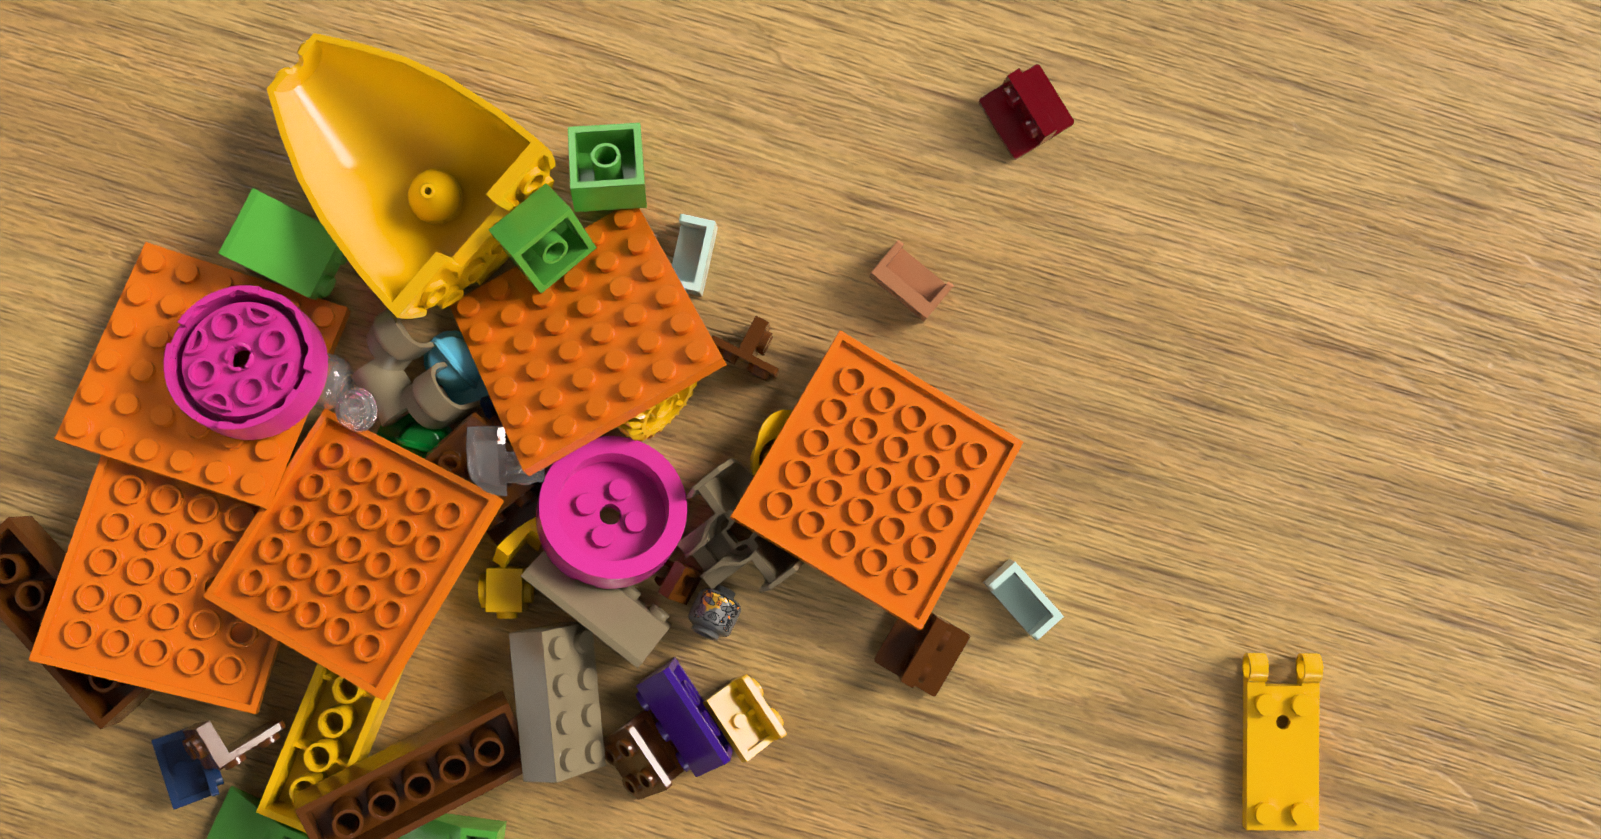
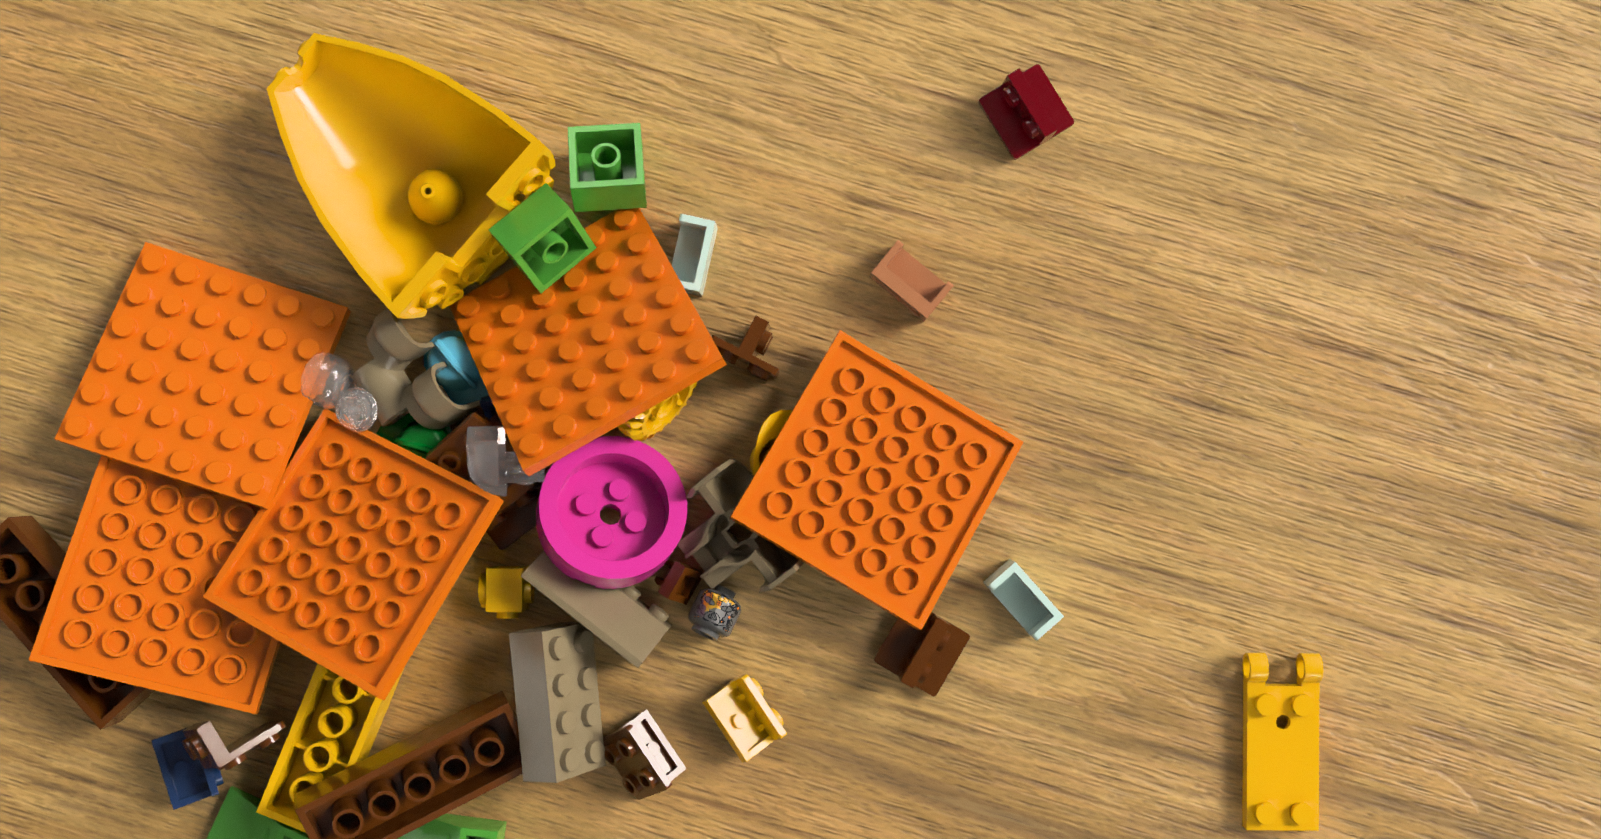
(278, 380): dark pink brick -> none
(284, 246): bright green slope -> none
(515, 541): yellow slope -> none
(684, 718): dark purple slope -> none

